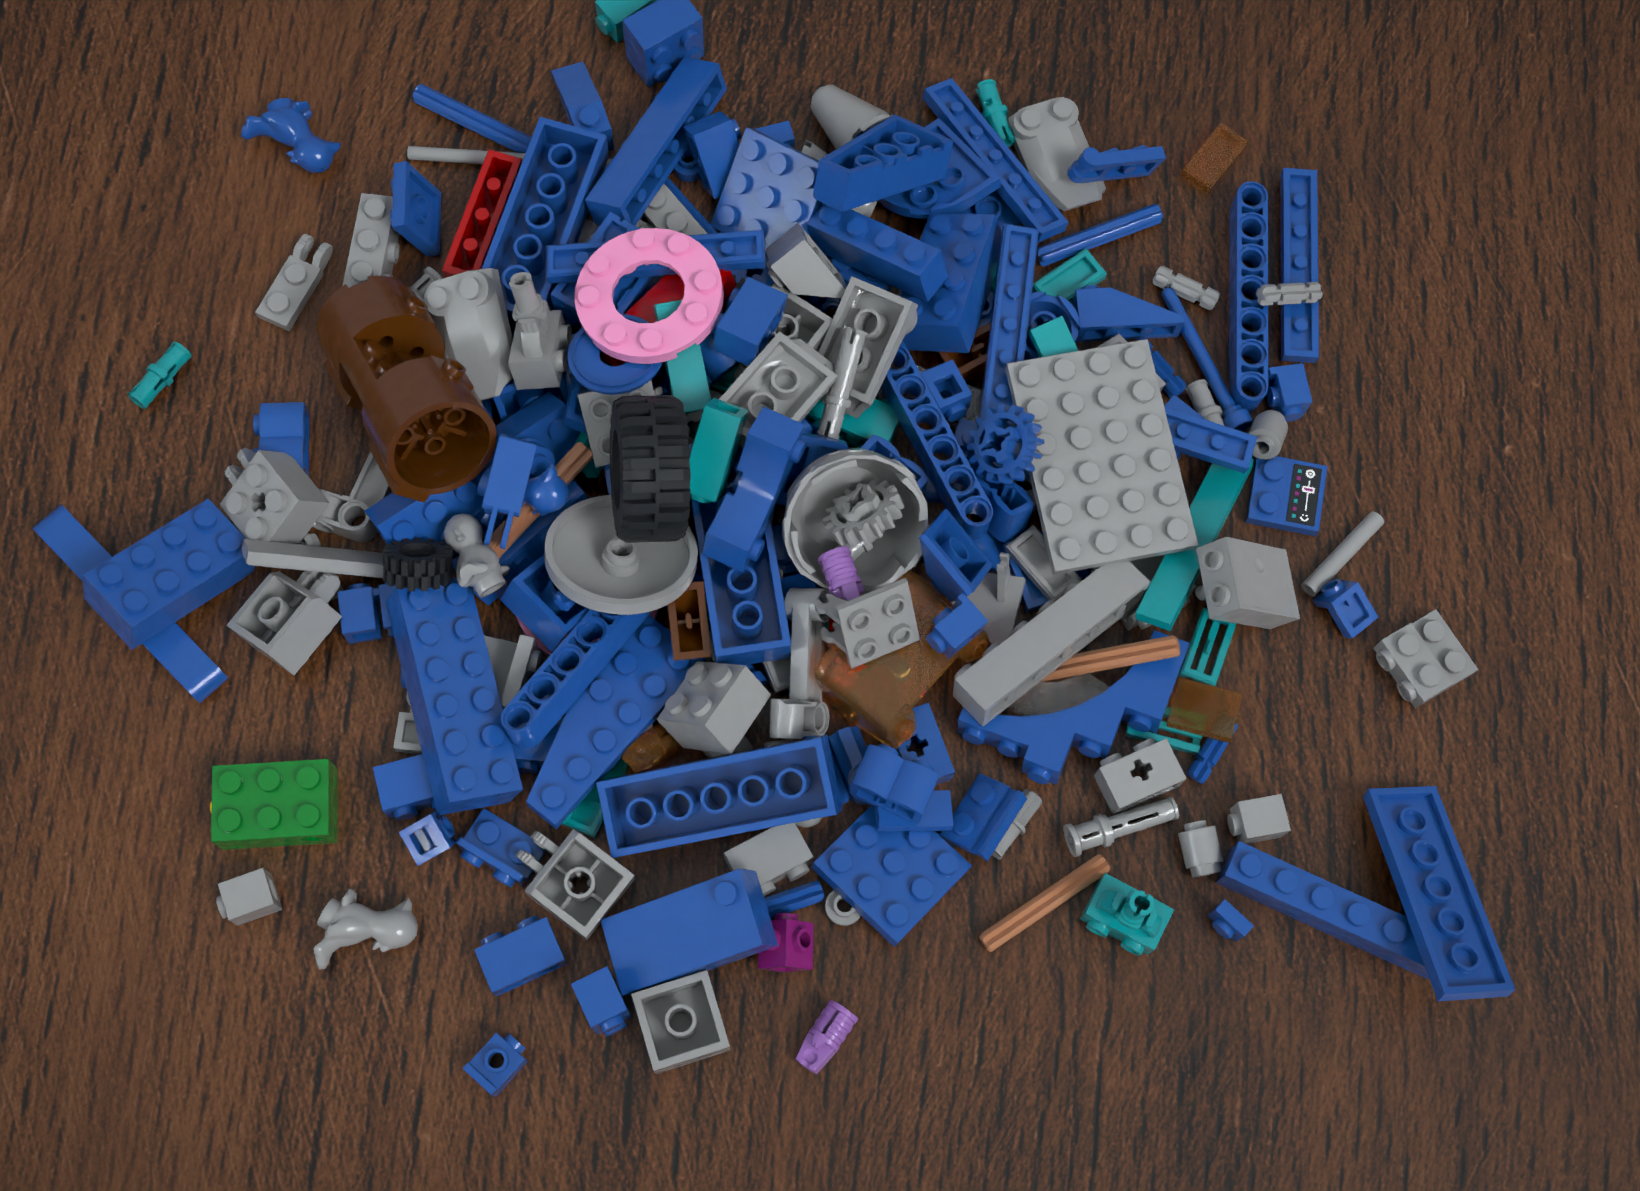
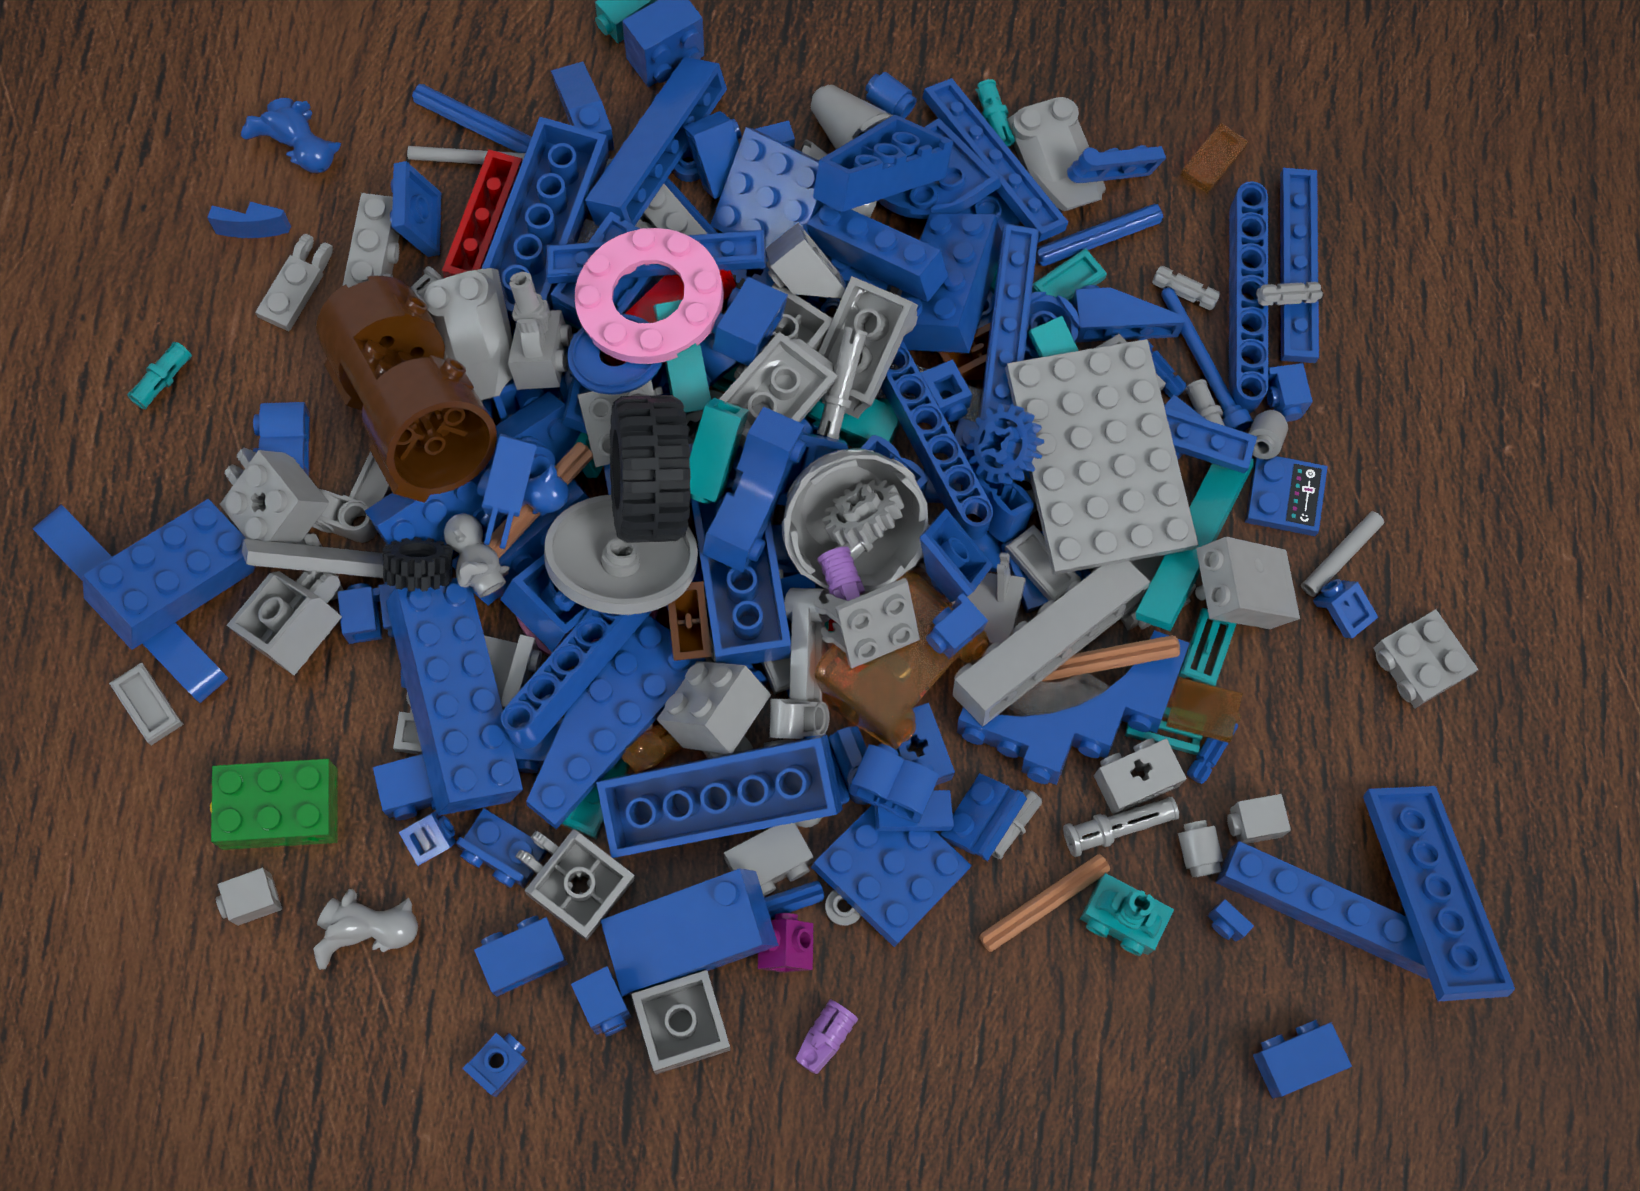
(146, 704): none -> light grey tile
(258, 221): none -> blue slope
(890, 95): none -> blue brick
(1302, 1059): none -> blue brick

